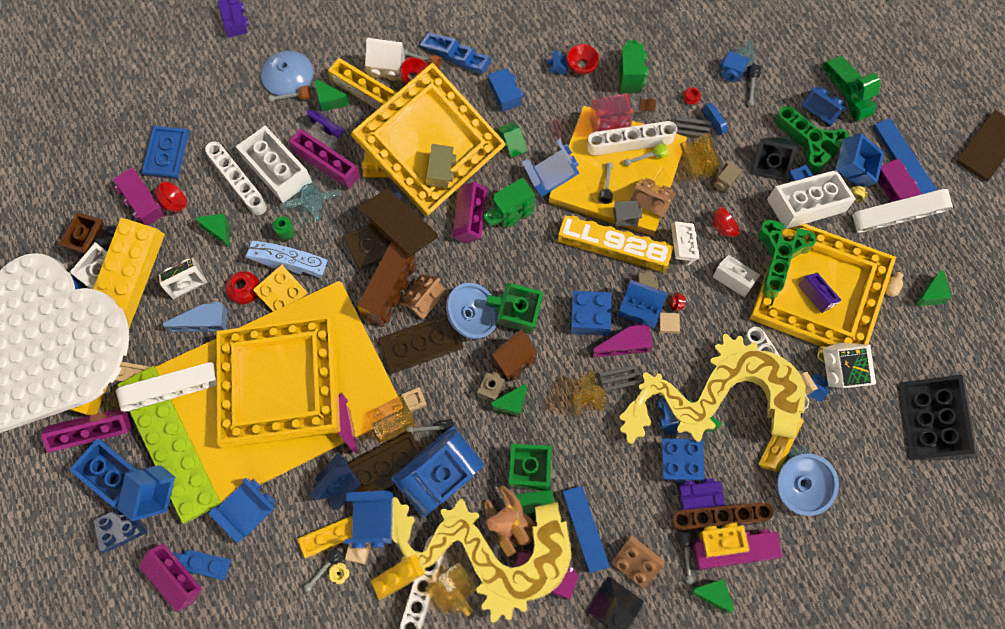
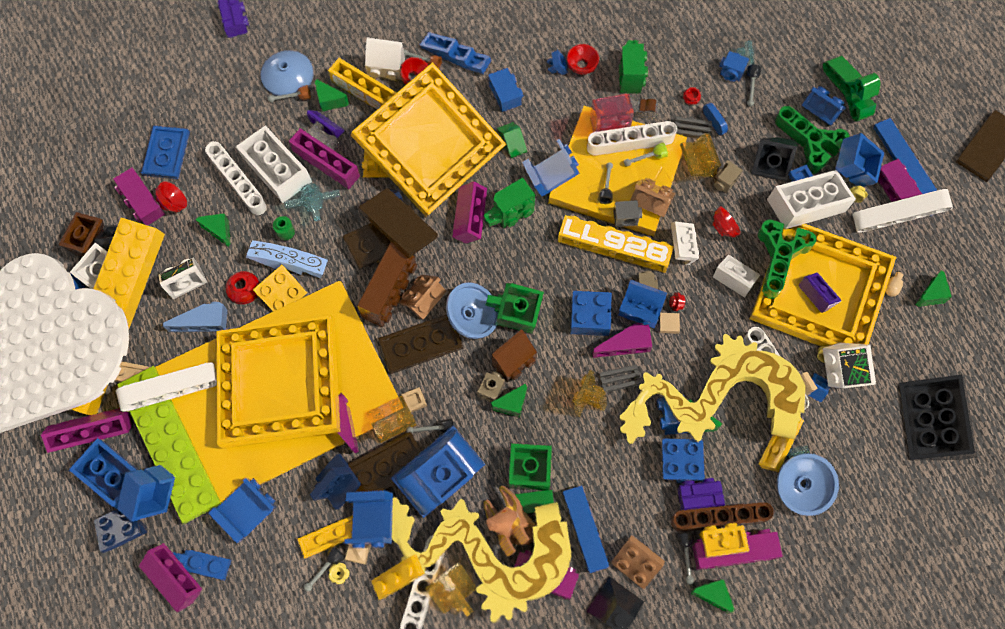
(439, 166): olive brick -> none

